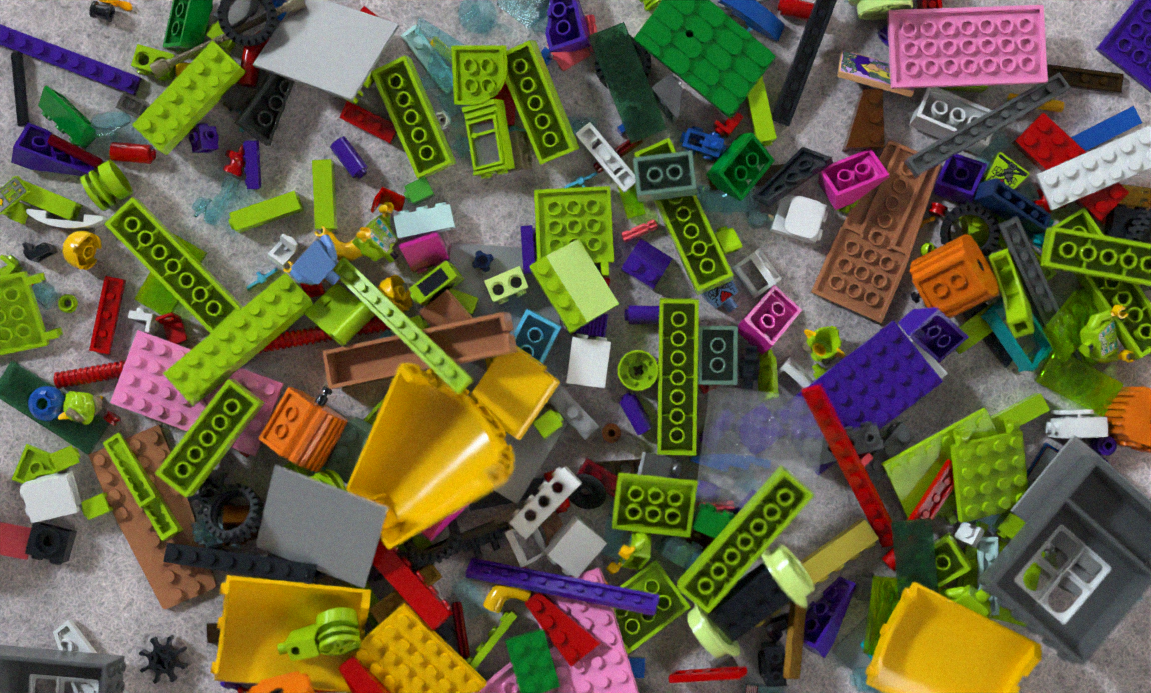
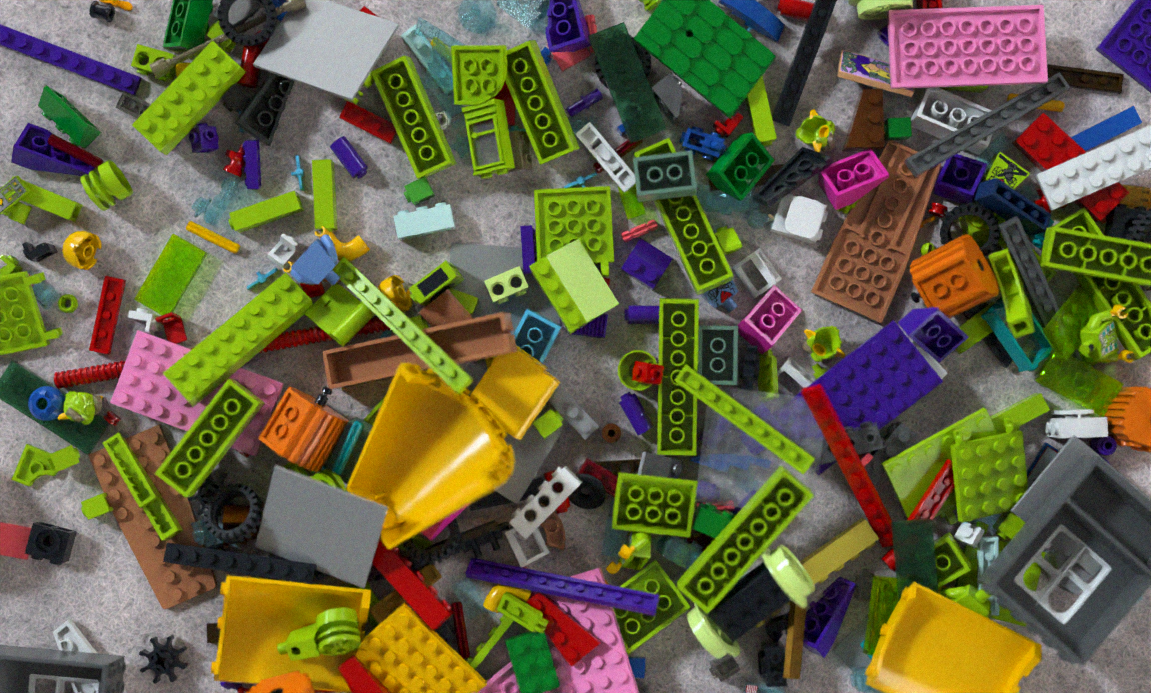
(20, 89): black axle -> none
(51, 496): white brick -> none
(89, 221): white slope -> none
(108, 123): clear light blue shield -> none
(132, 152): red brick -> none
(173, 264): lime brick -> none
(212, 237): none -> yellow axle
(299, 173): none -> medium azure piece
(348, 447): none -> teal axle
(377, 236): torso -> none
(387, 195): red bracket -> none
(424, 252): dark pink slope -> none
(482, 256): dark blue plate -> none
(522, 613): none -> lime hinge
(574, 547): white brick -> none
(584, 102): none -> dark purple axle
(588, 361): white brick -> none
(648, 373): none -> red bracket
(708, 674): red tile -> none
(744, 419): none -> lime plate
(817, 132): none -> lime hair
(897, 128): none -> green brick

